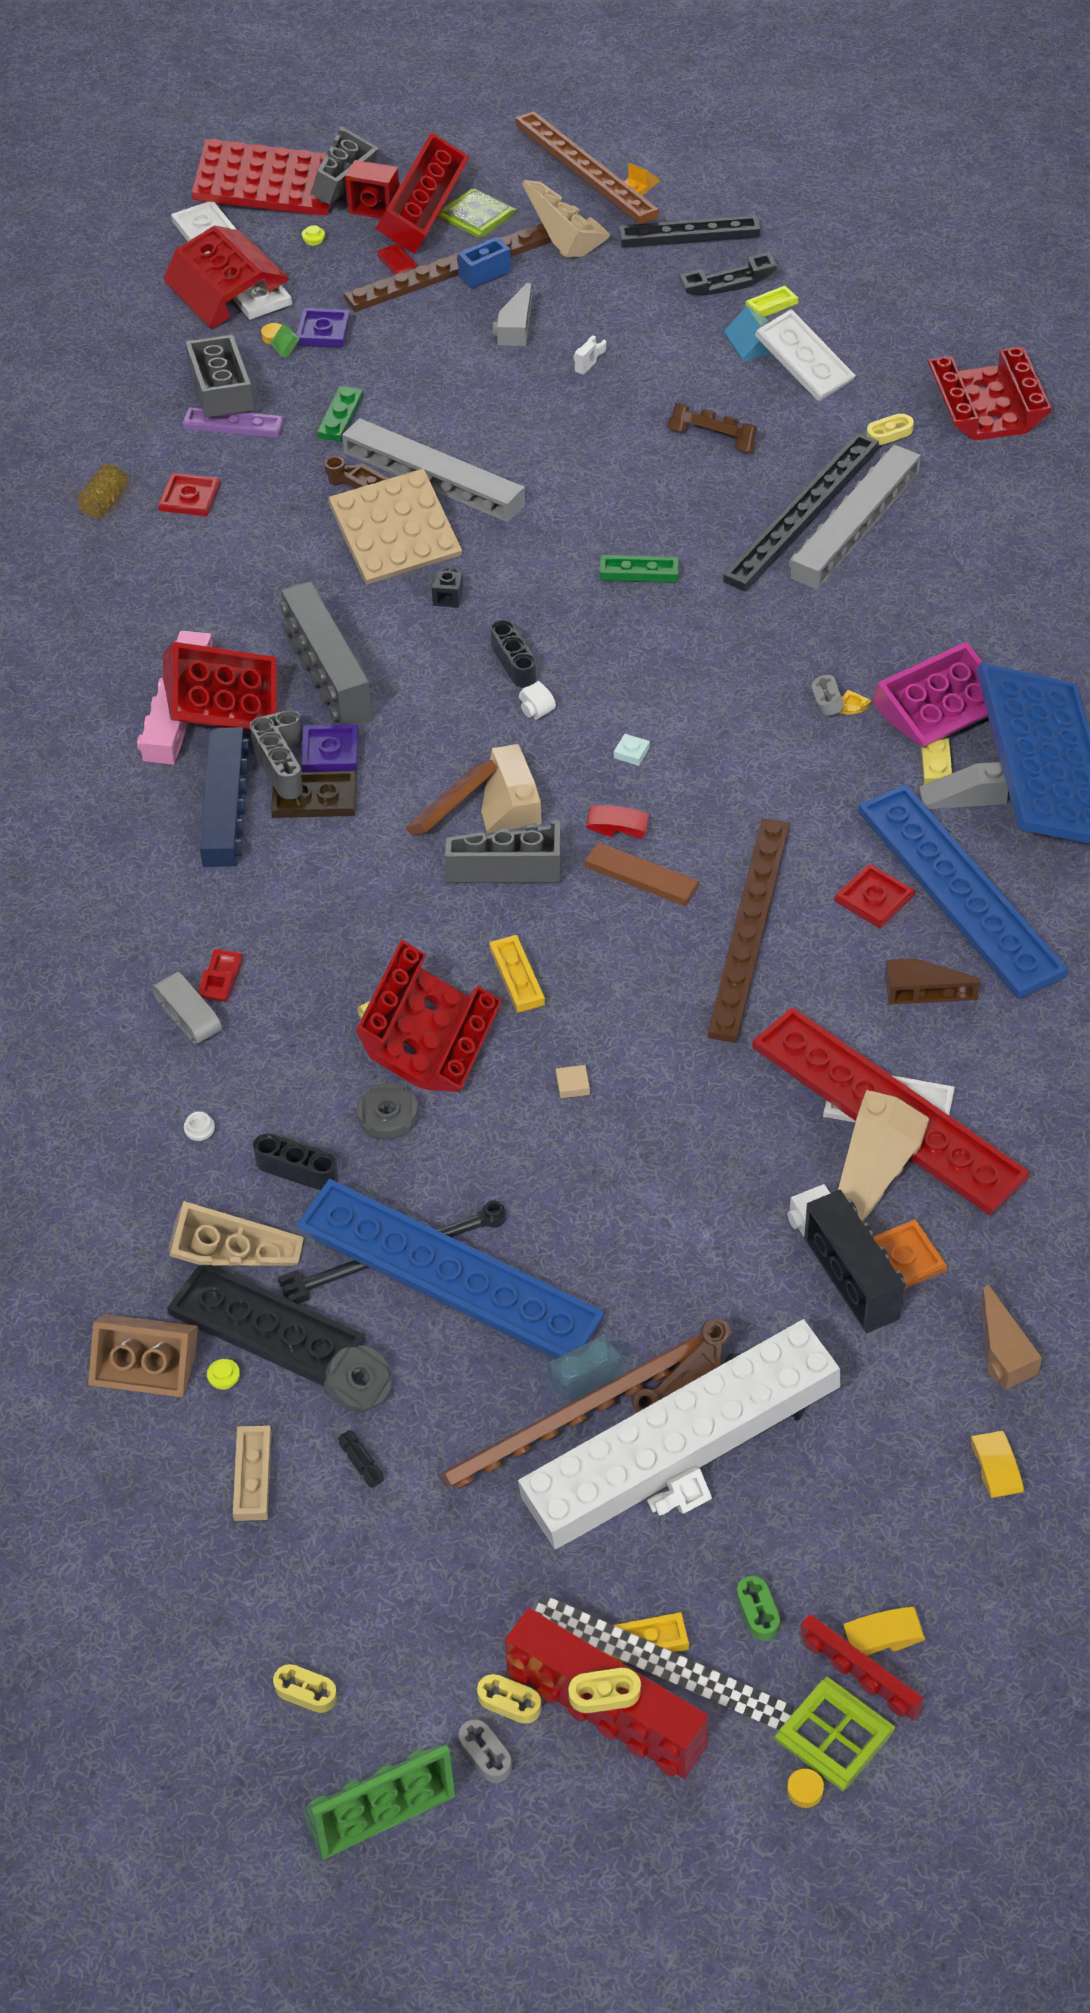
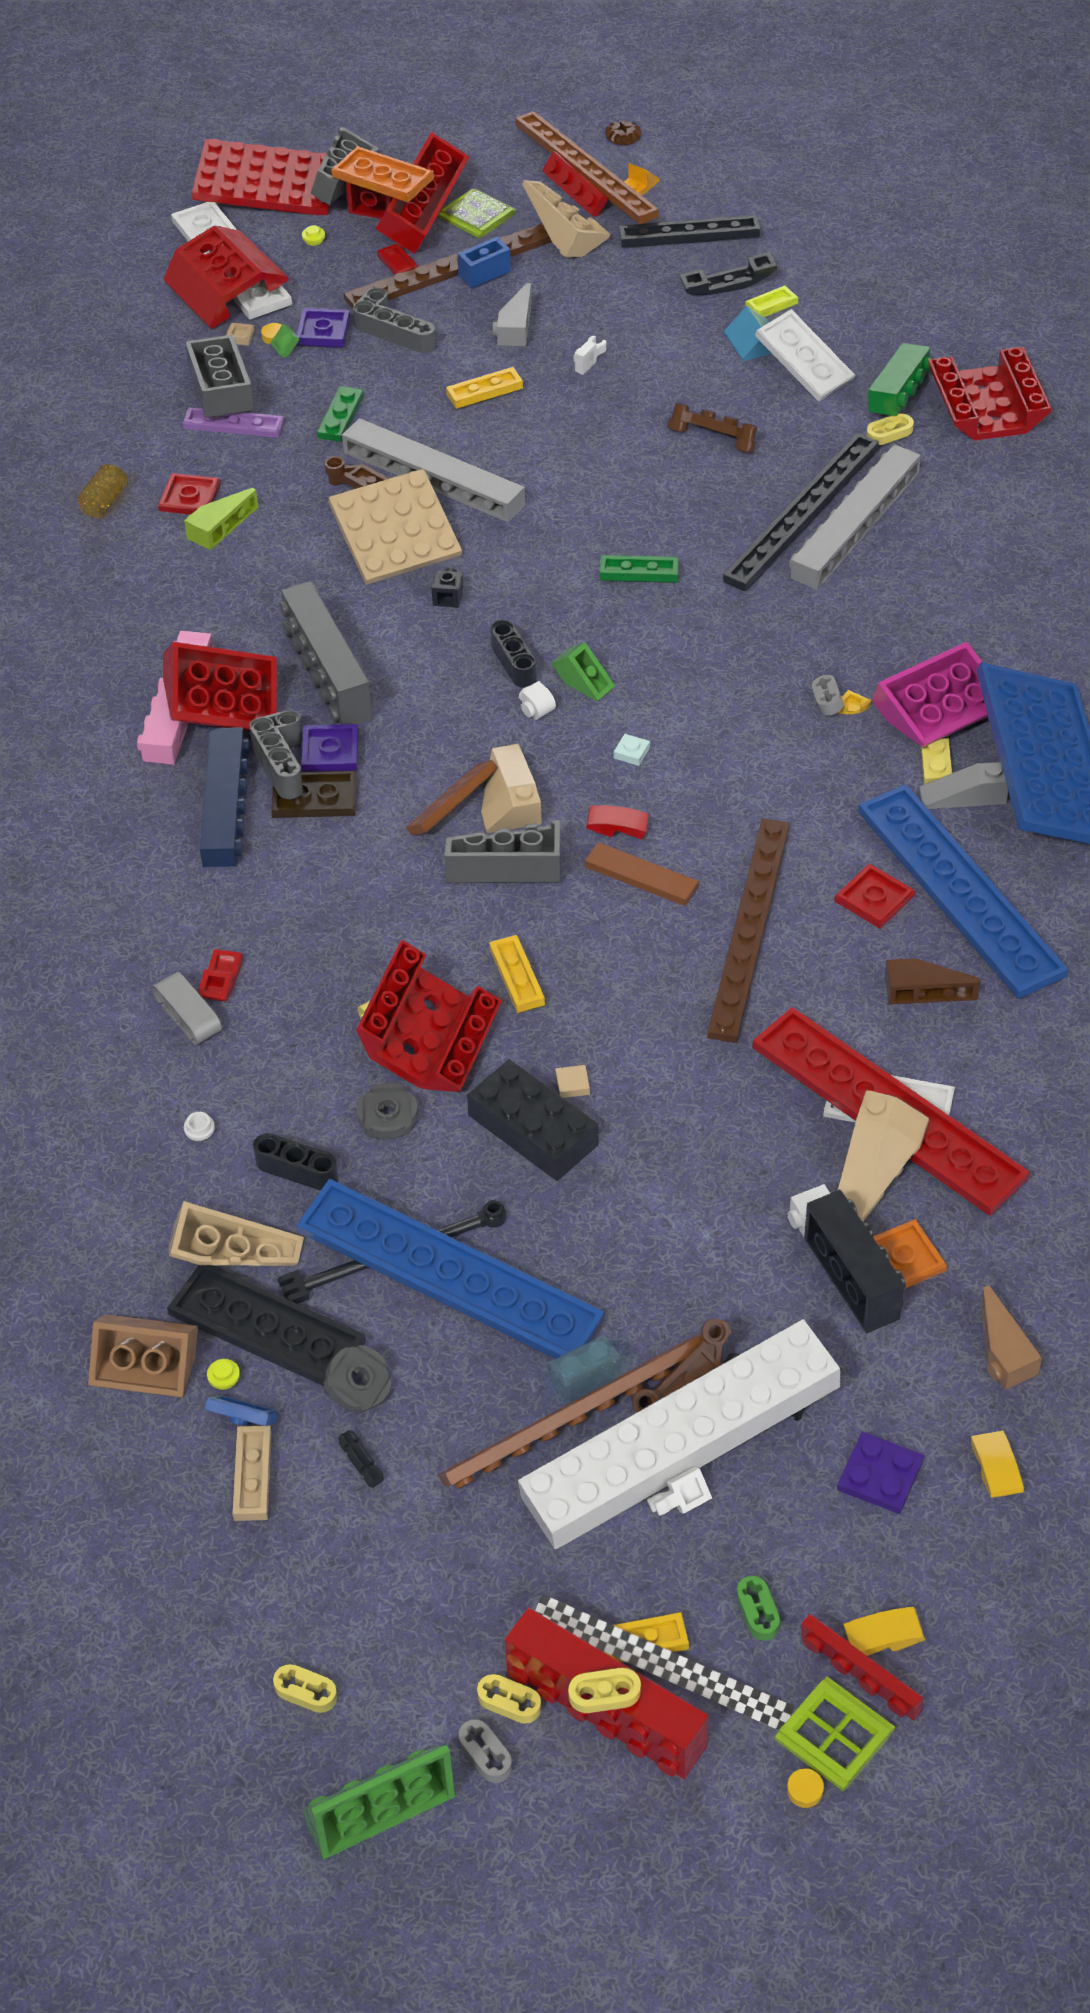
(219, 518): none -> lime slope
(241, 332): none -> tan tile
(241, 1411): none -> blue plate
(378, 320): none -> dark grey beam
(382, 174): none -> orange tile
(484, 387): none -> yellow plate
(533, 1119): none -> black brick
(575, 184): none -> red plate
(583, 671): none -> bright green slope
(615, 132): none -> reddish brown gear
(880, 1472): none -> dark purple plate
(899, 379): none -> green brick

